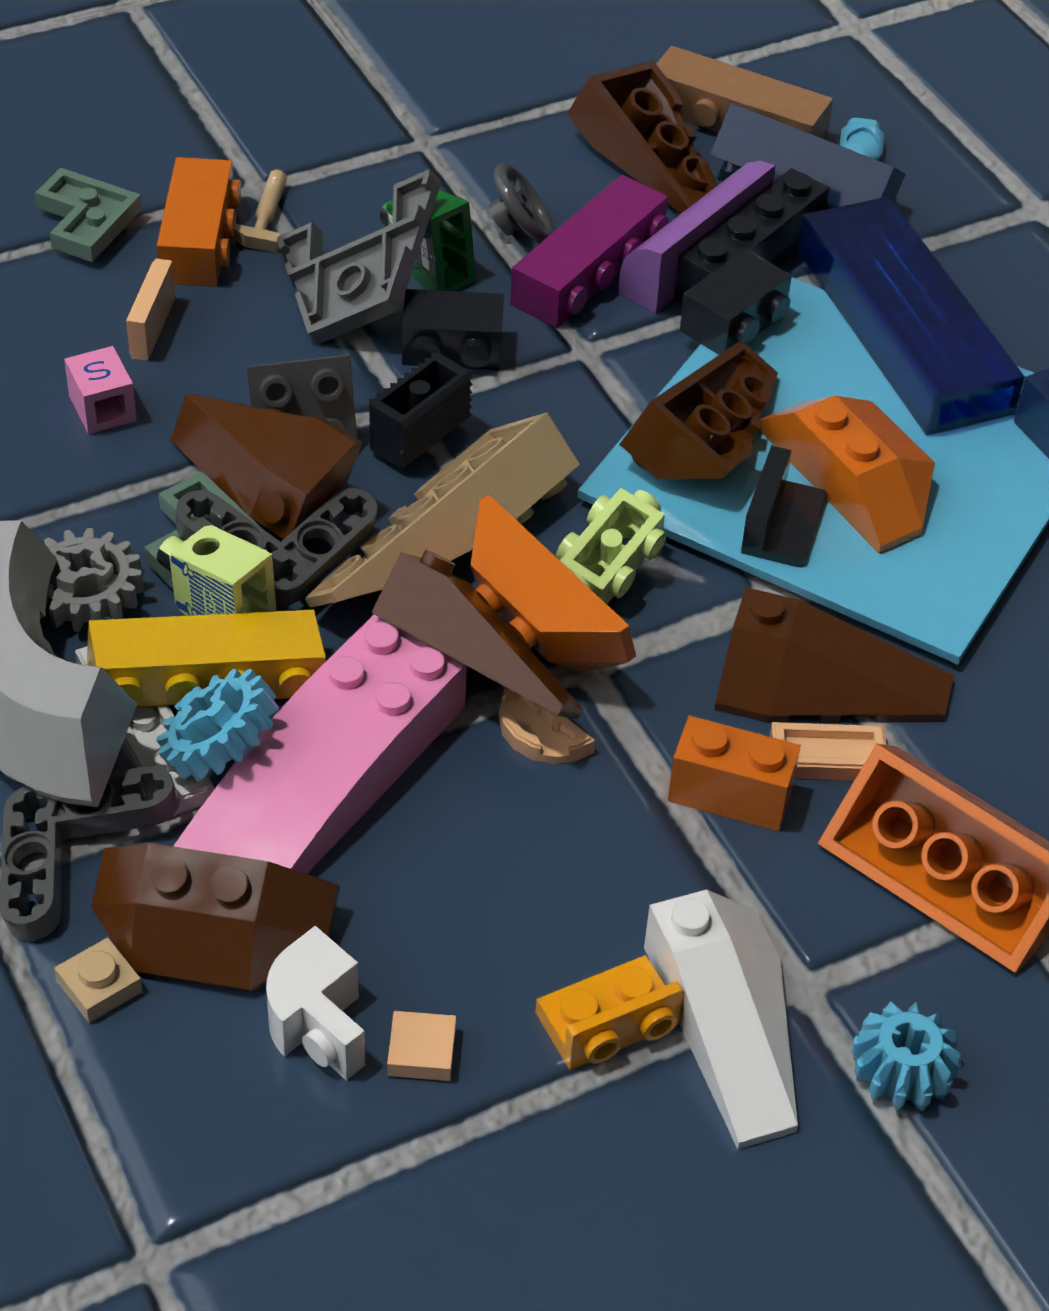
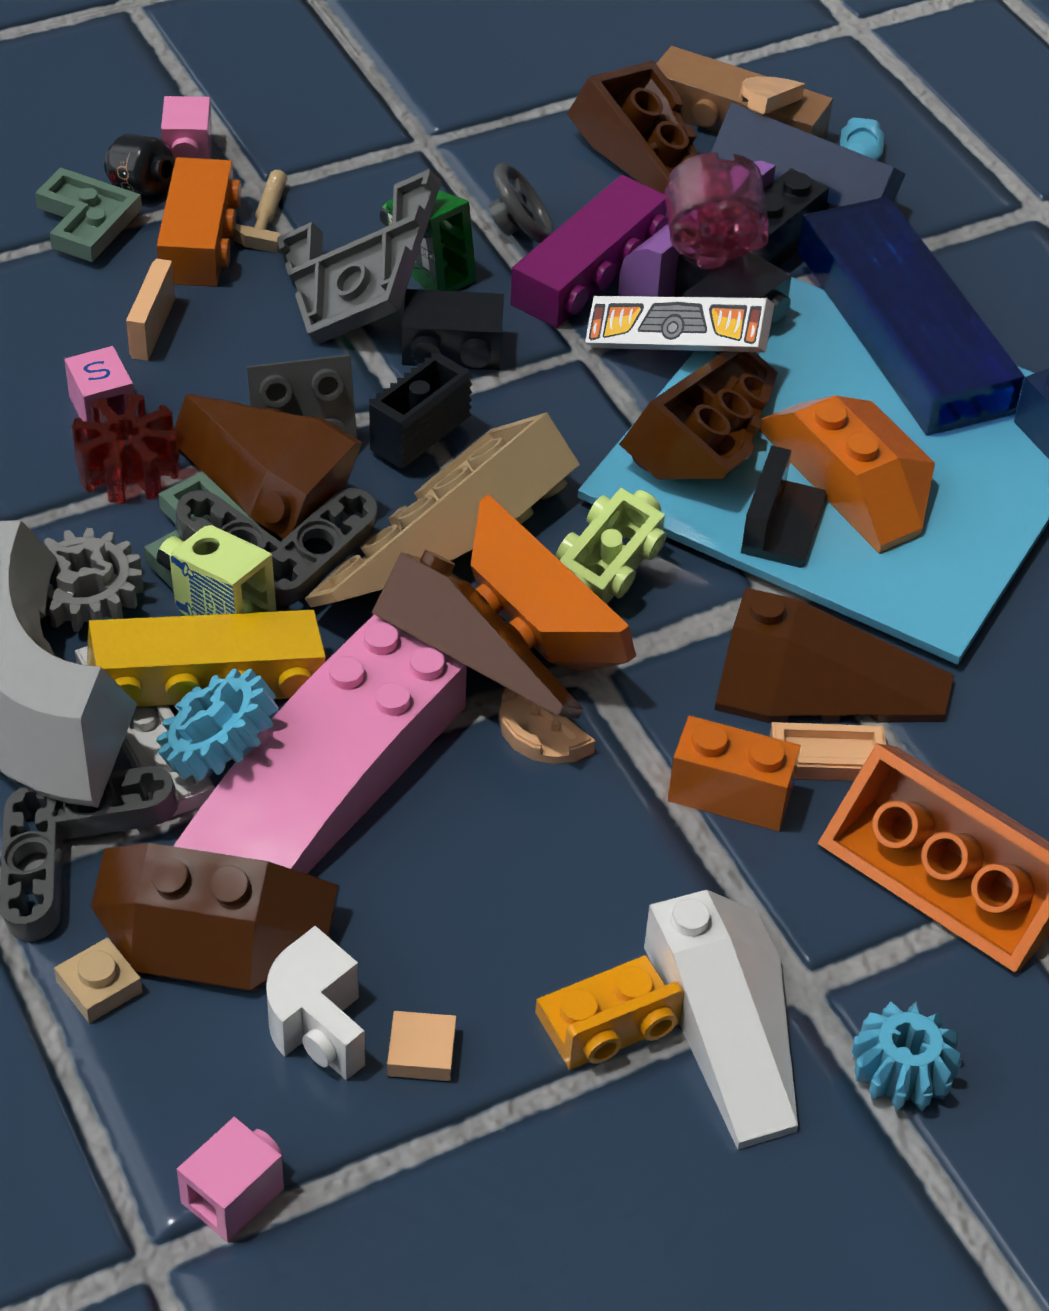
(126, 448): none -> clear red gear
(139, 164): none -> black head
(187, 126): none -> bright pink brick
(231, 1178): none -> bright pink brick
(680, 323): none -> tile
(716, 209): none -> clear pink brick
(769, 93): none -> light nougat tile

